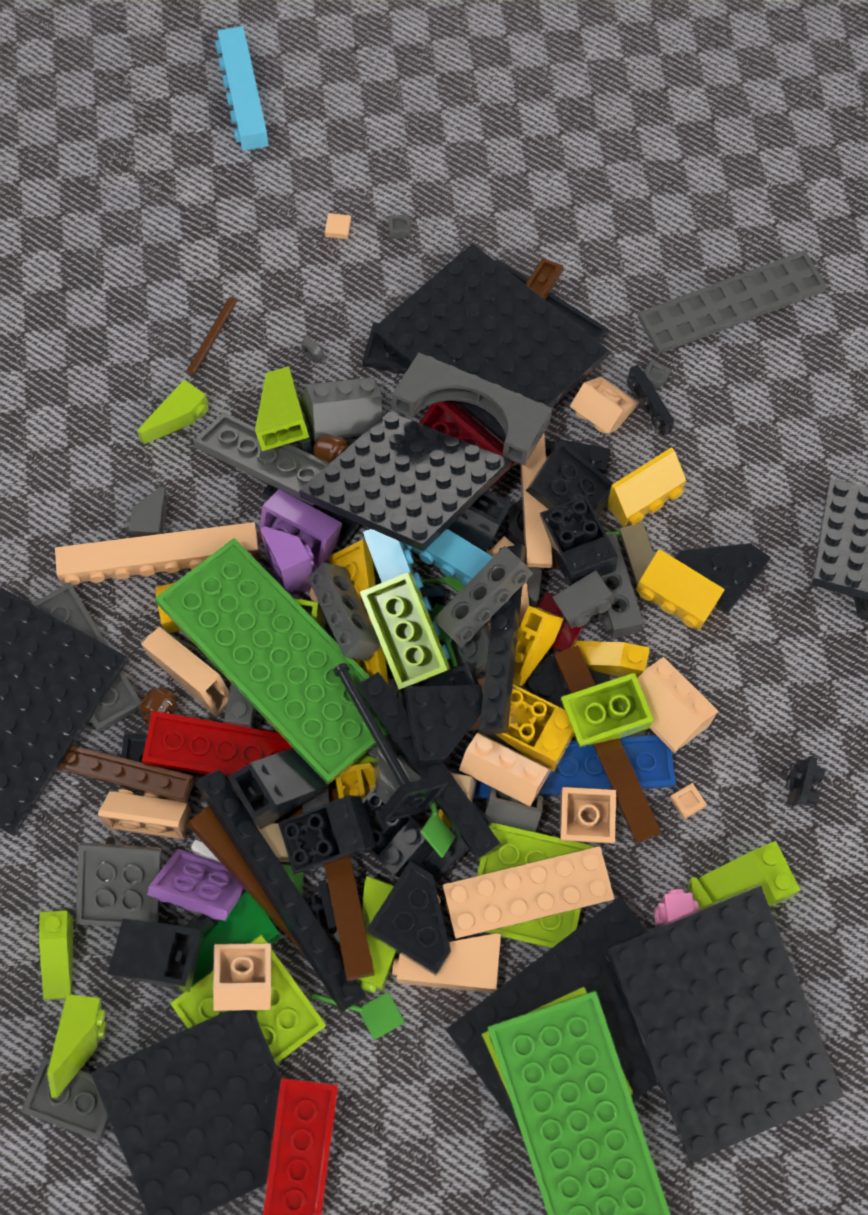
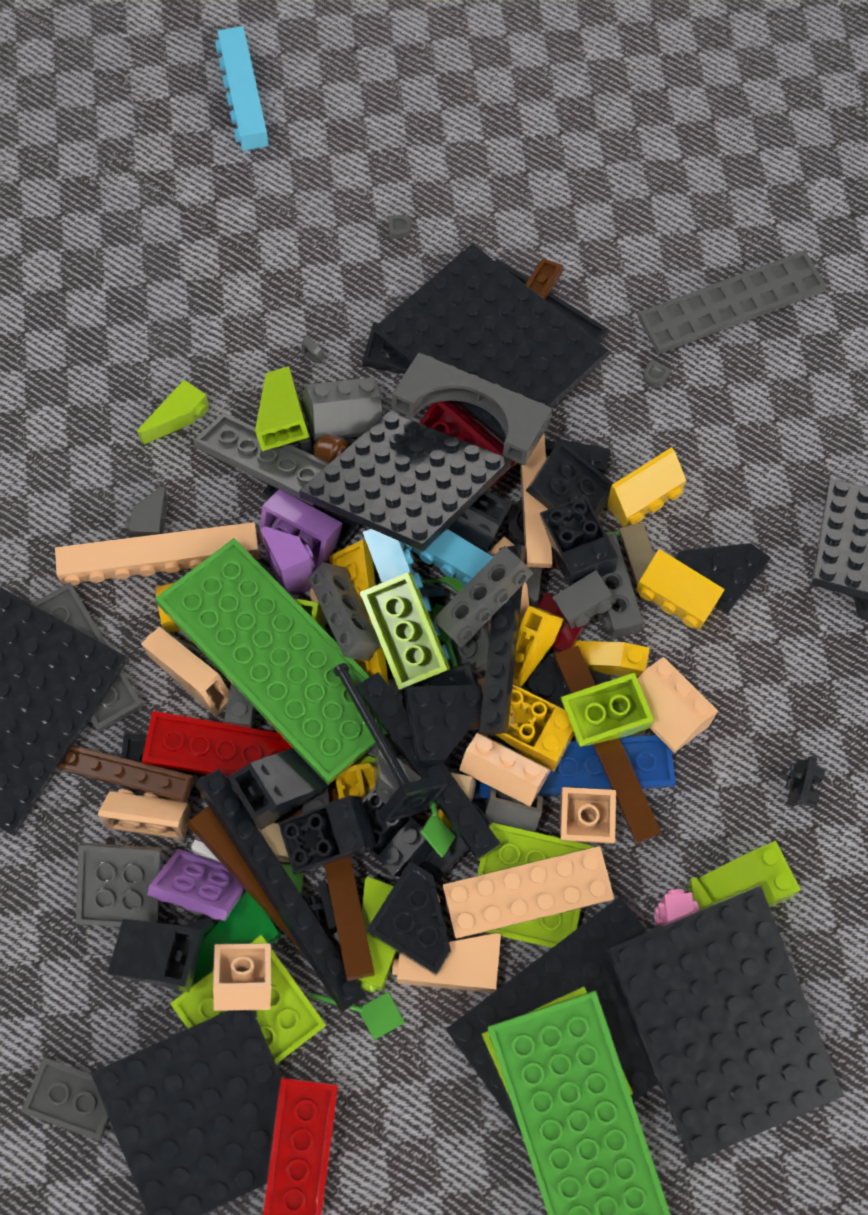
(56, 953): lime slope -> none
(76, 1039): lime slope -> none
(157, 700): reddish brown head -> none
(211, 336): reddish brown bar -> none
(338, 226): light nougat tile -> none
(603, 404): light nougat slope -> none
(650, 400): black plate -> none
(688, 801): light nougat tile -> none

